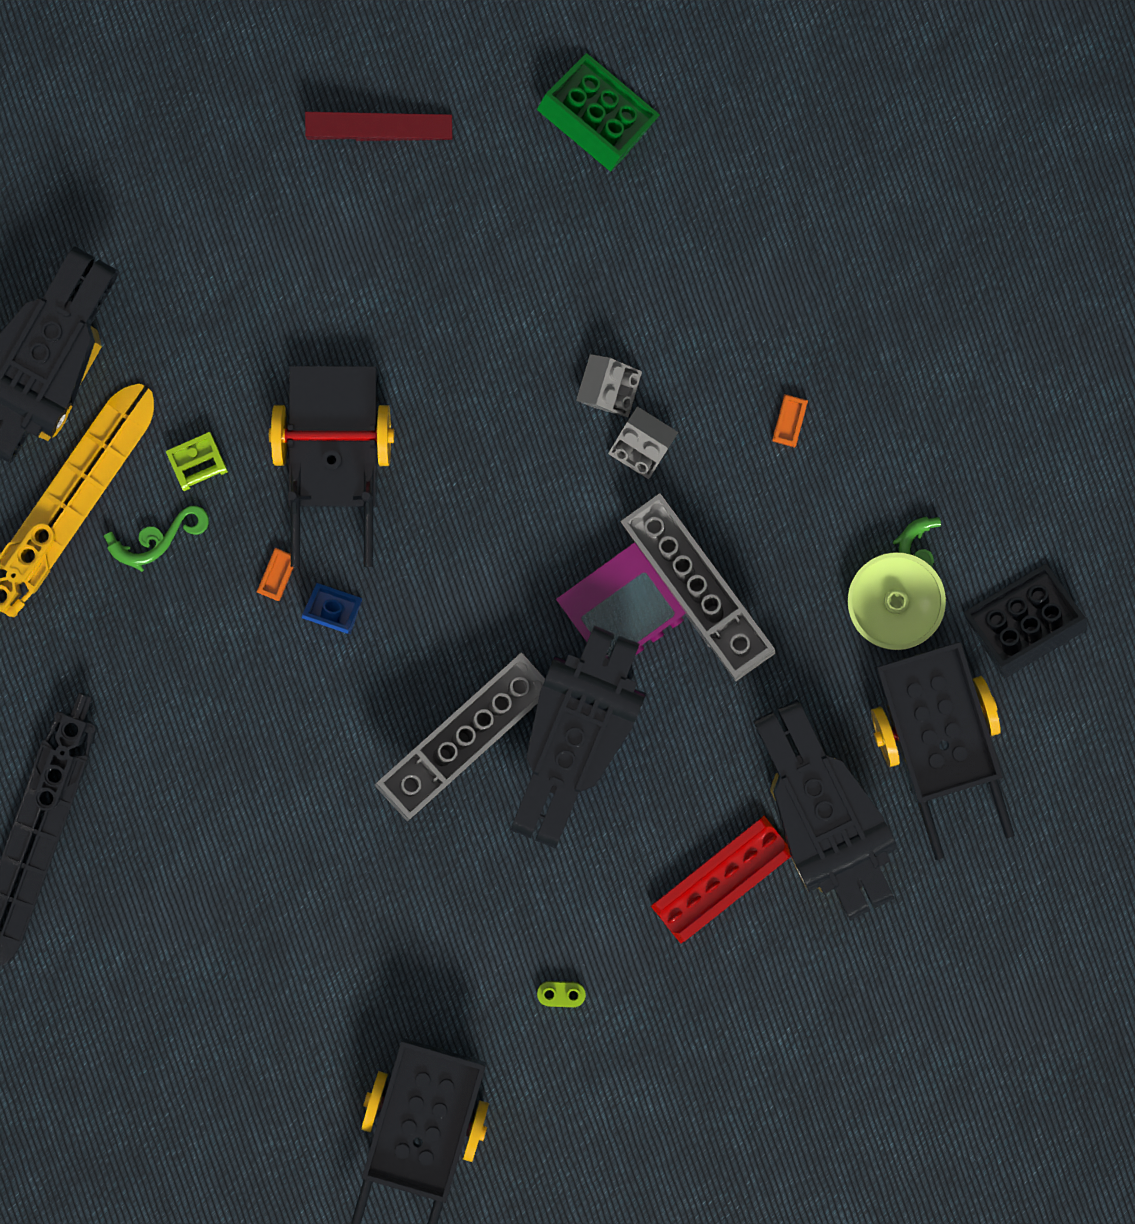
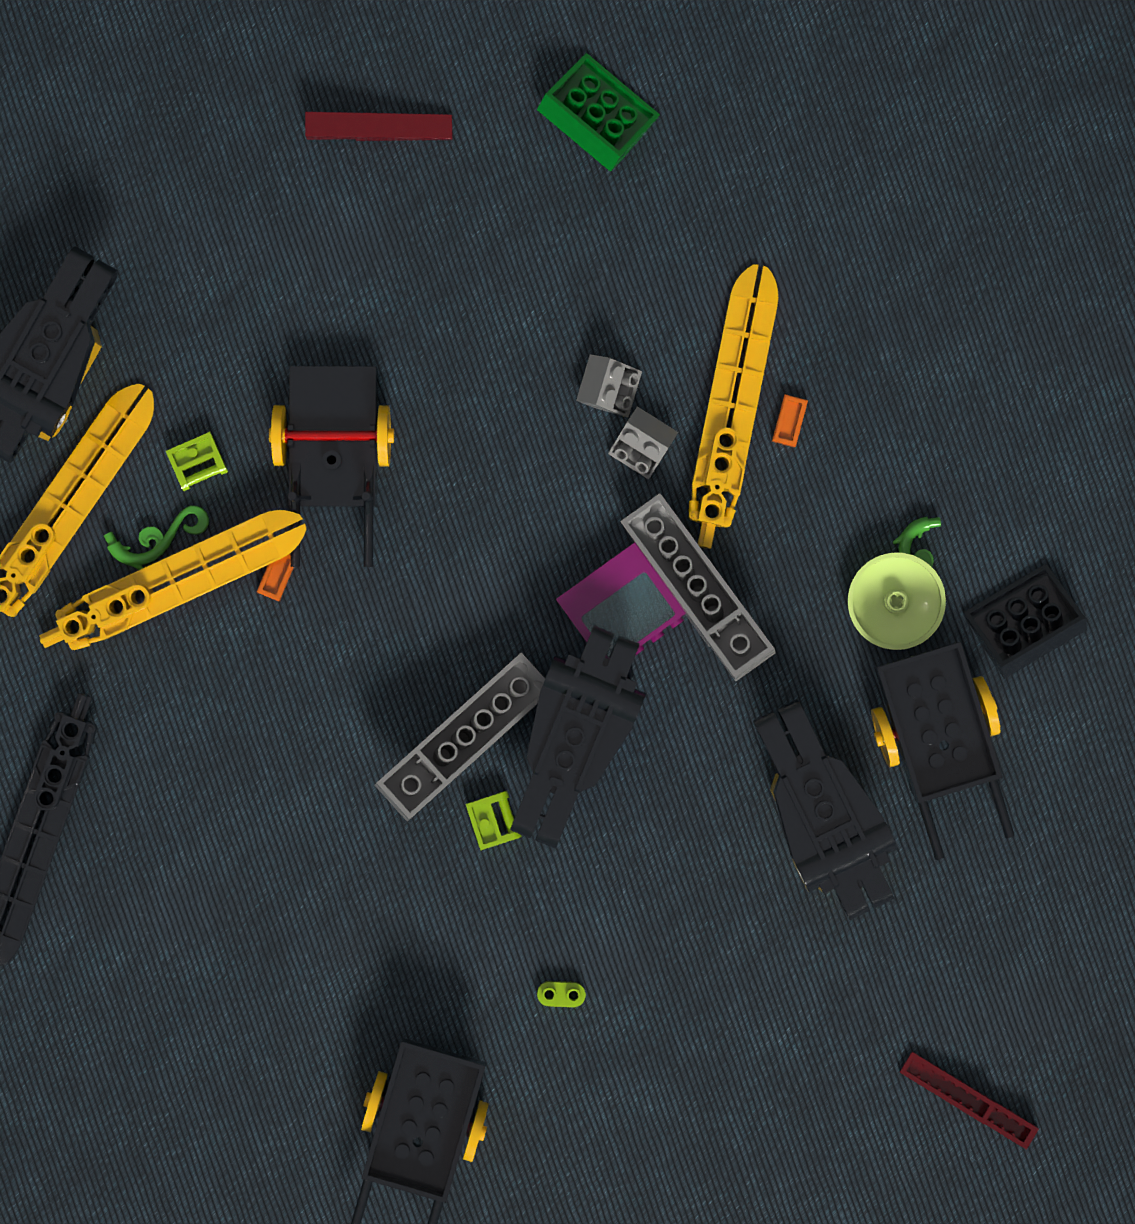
(155, 603): none -> yellow piece
(332, 608): blue slope -> none
(485, 822): none -> lime plate
(722, 879): red plate -> none
(746, 402): none -> yellow piece
(969, 1100): none -> dark red slope

